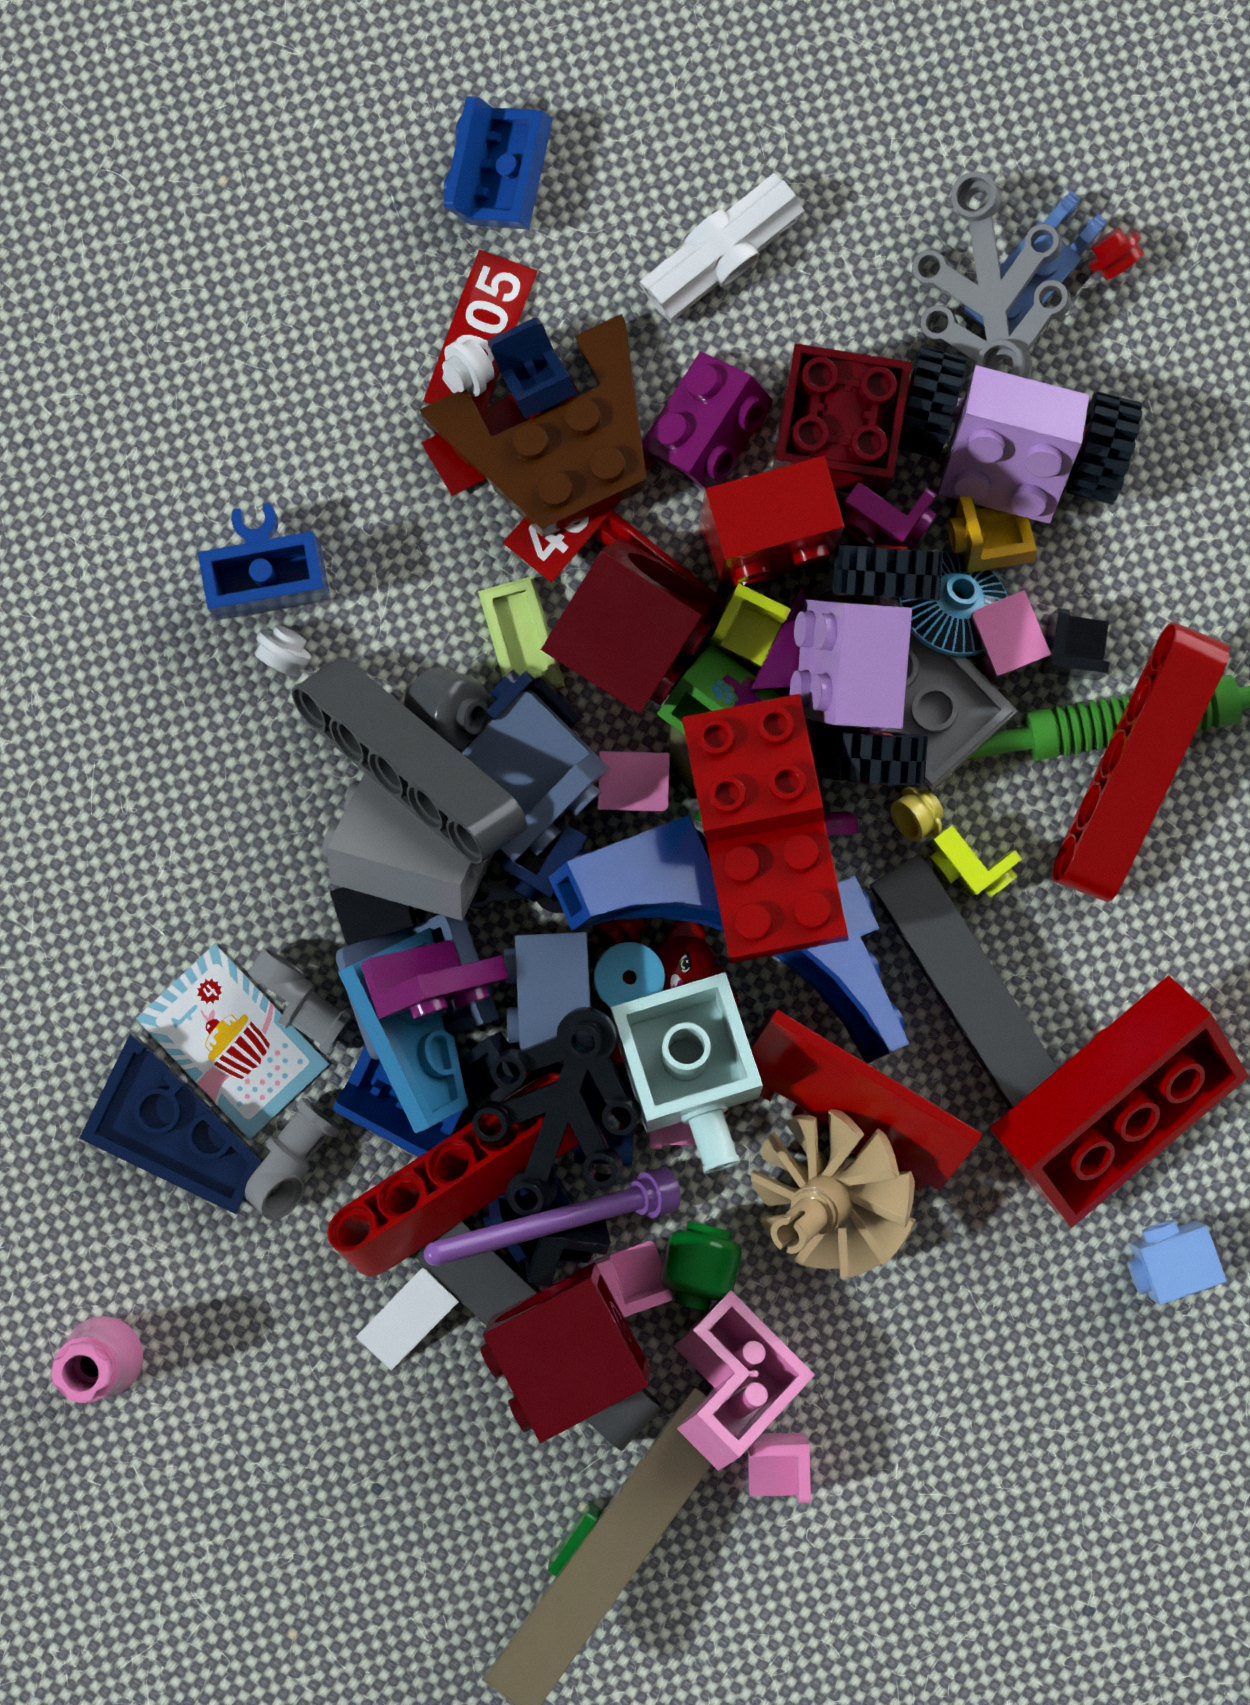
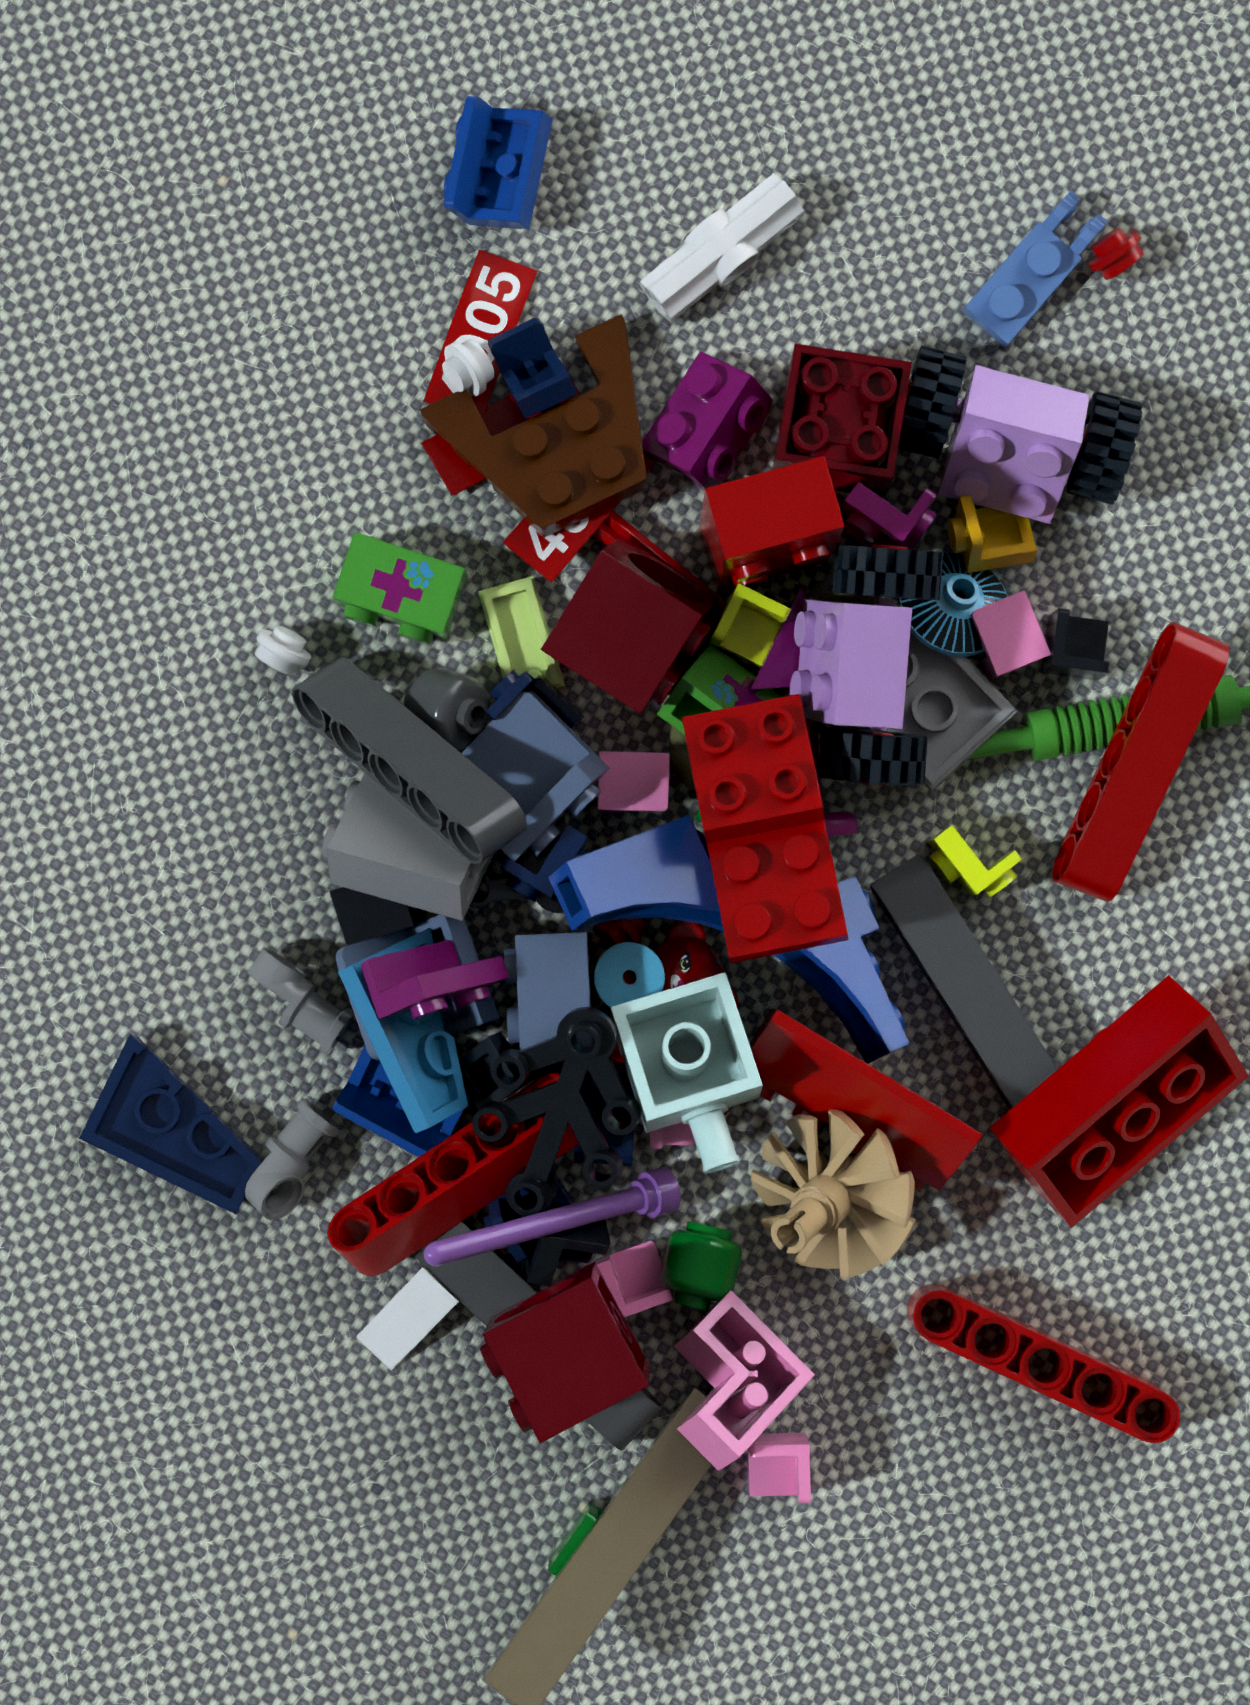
(112, 1348): bright pink plant -> none
(232, 1041): sticker -> none
(263, 571): blue brick -> none
(399, 588): none -> bright green brick
(917, 814): light yellow plate -> none
(993, 294): light grey plant -> none
(1066, 1378): none -> red beam
(1175, 1261): light blue brick -> none

